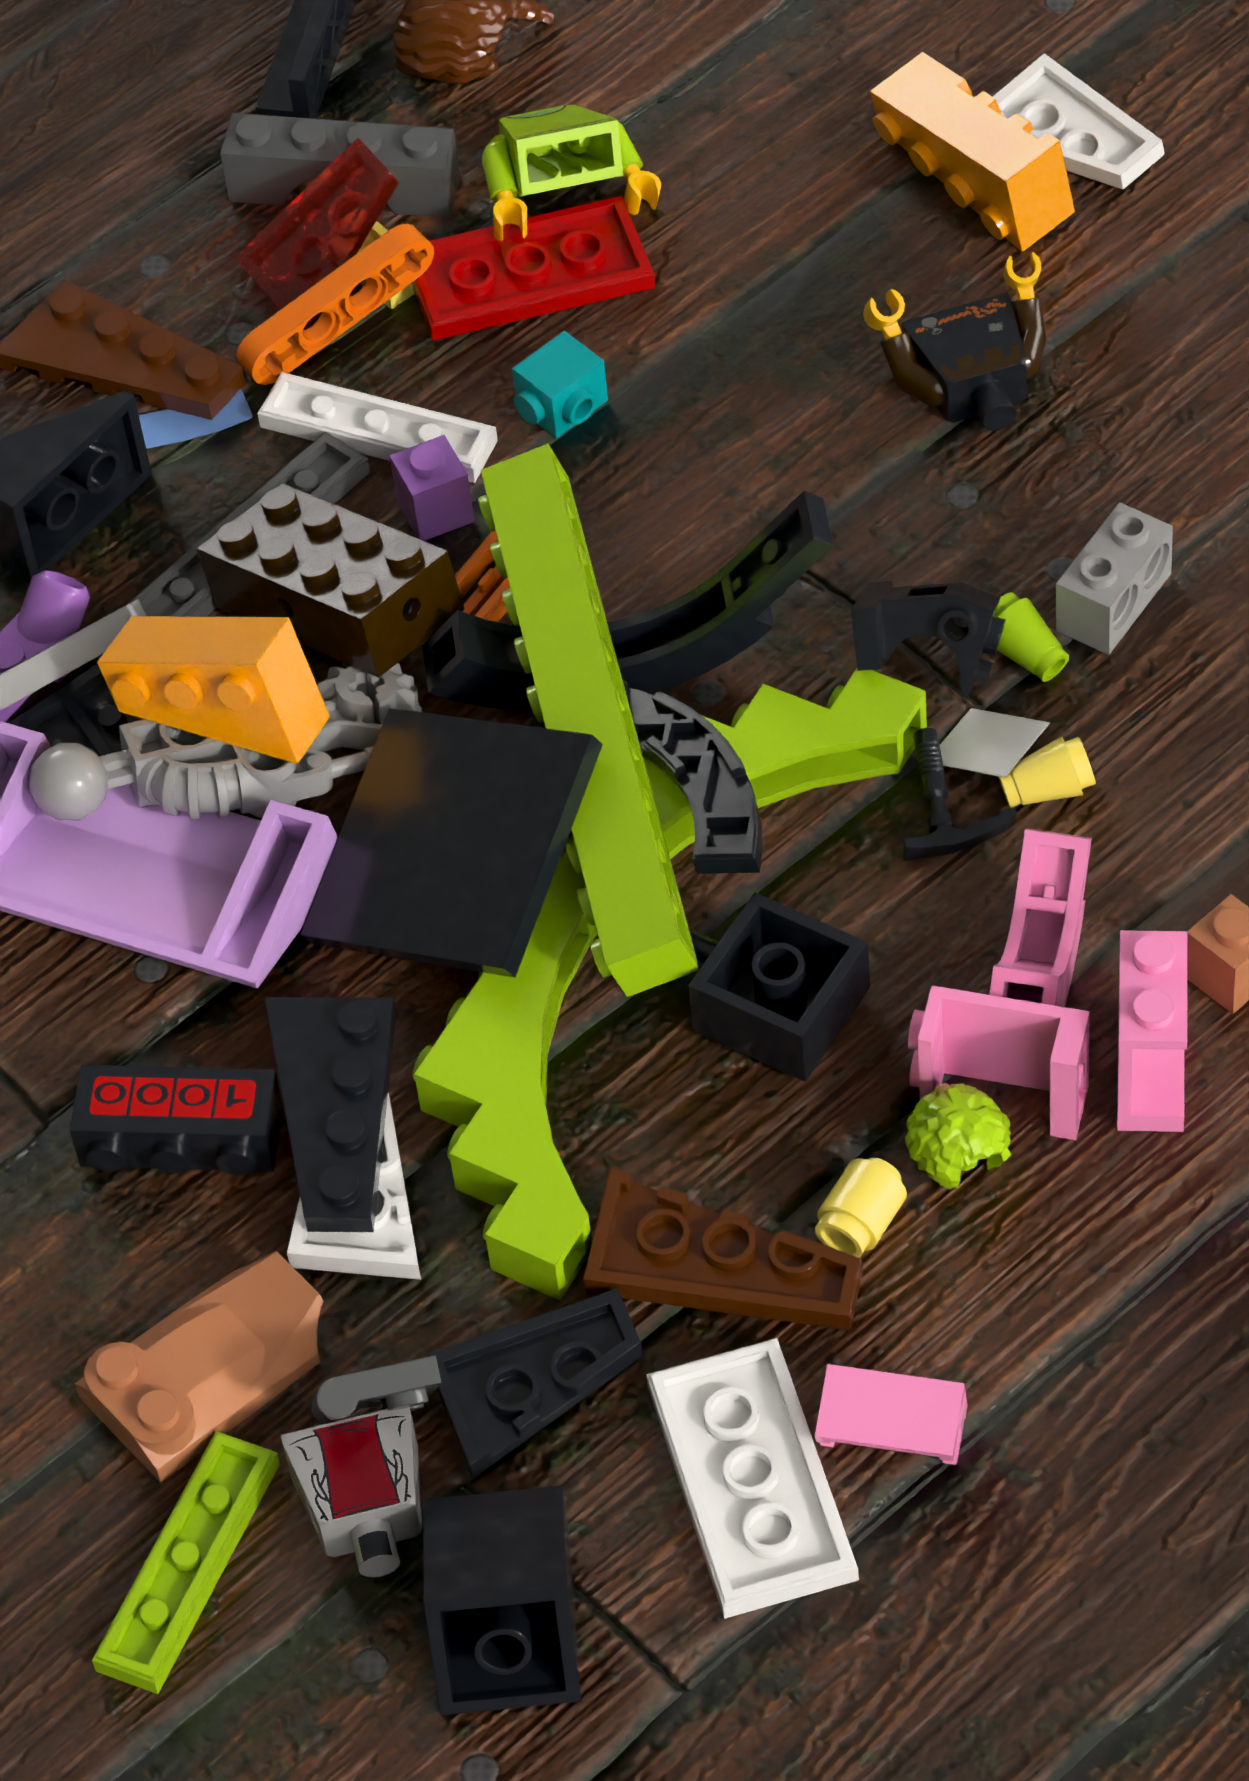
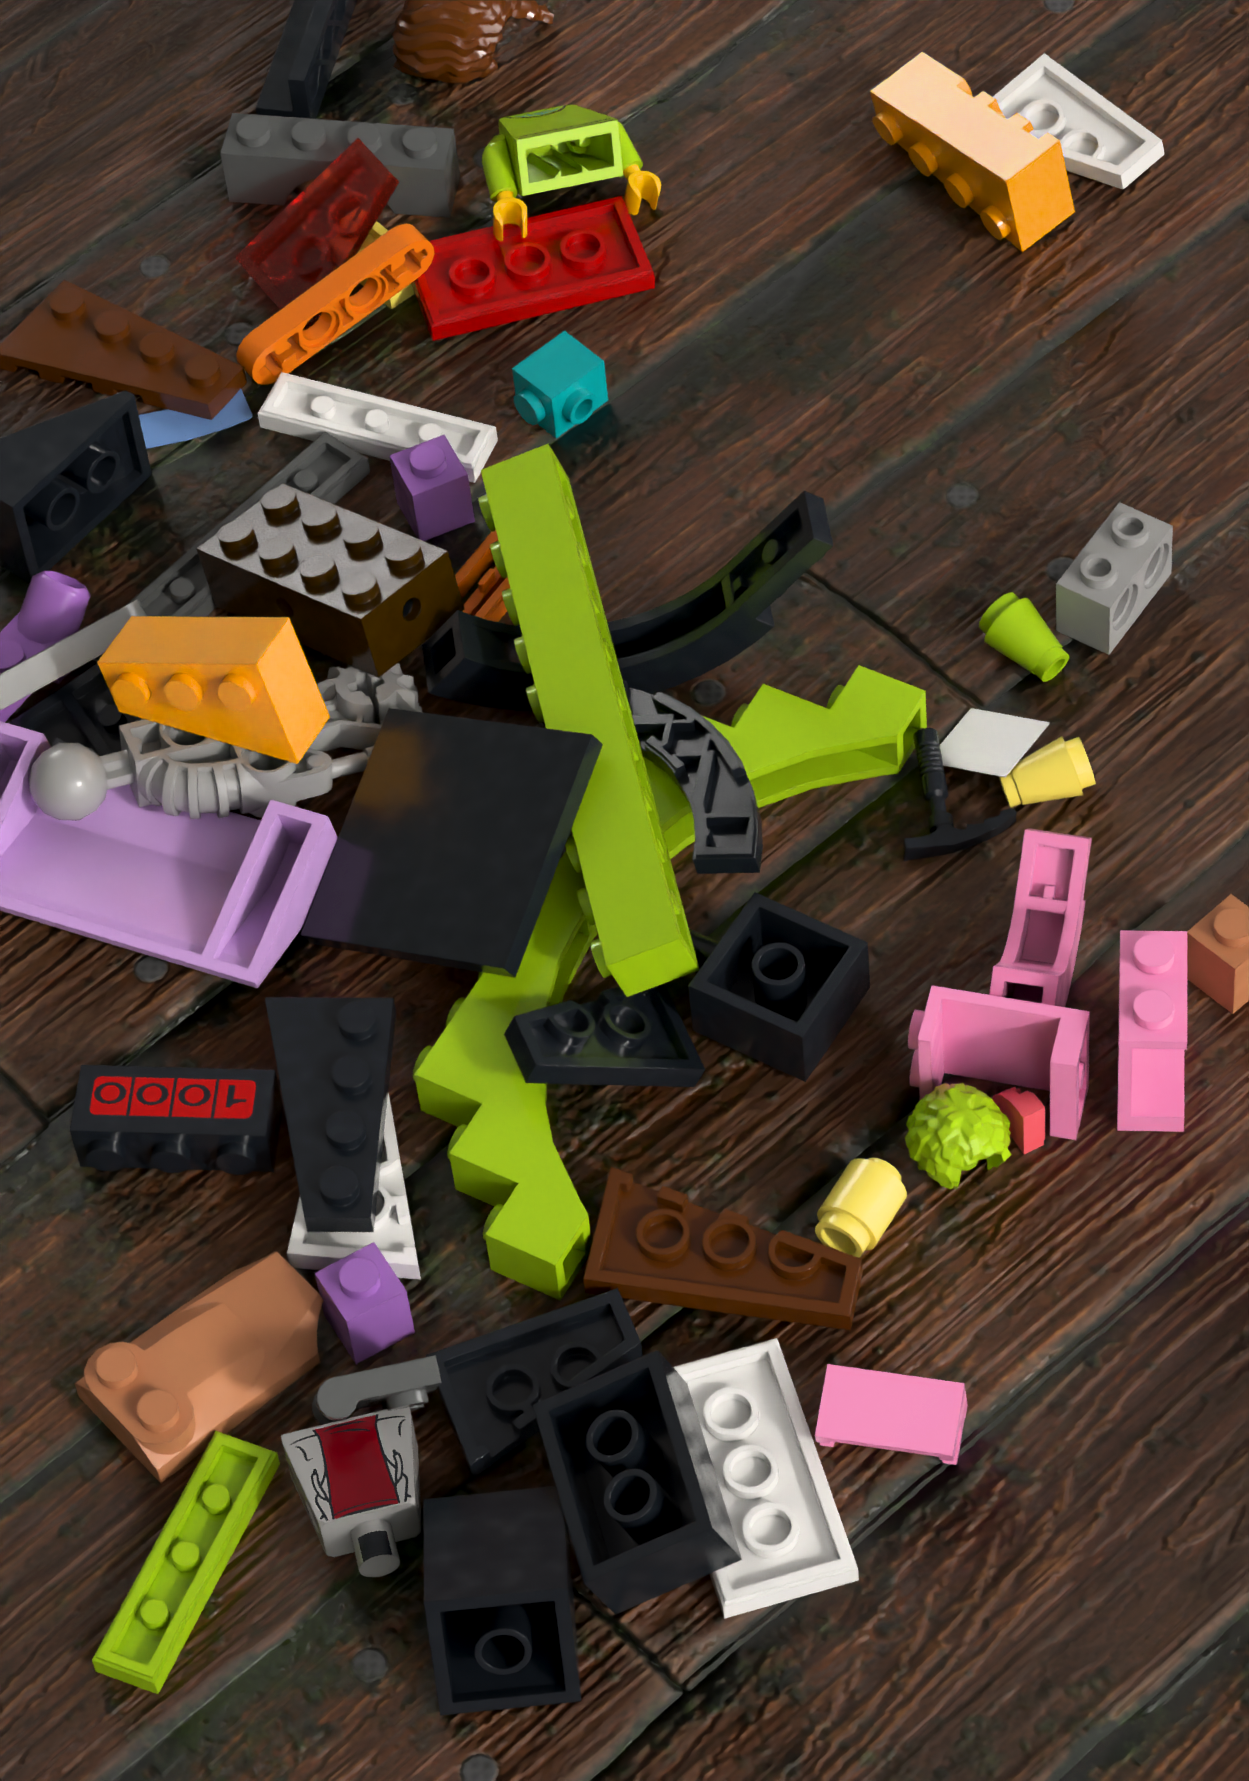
(365, 1302): none -> medium lavender brick
(606, 1042): none -> black wing
(636, 1482): none -> black brick
(890, 614): black tile -> none
(969, 355): torso -> none
(1025, 1117): none -> coral tile

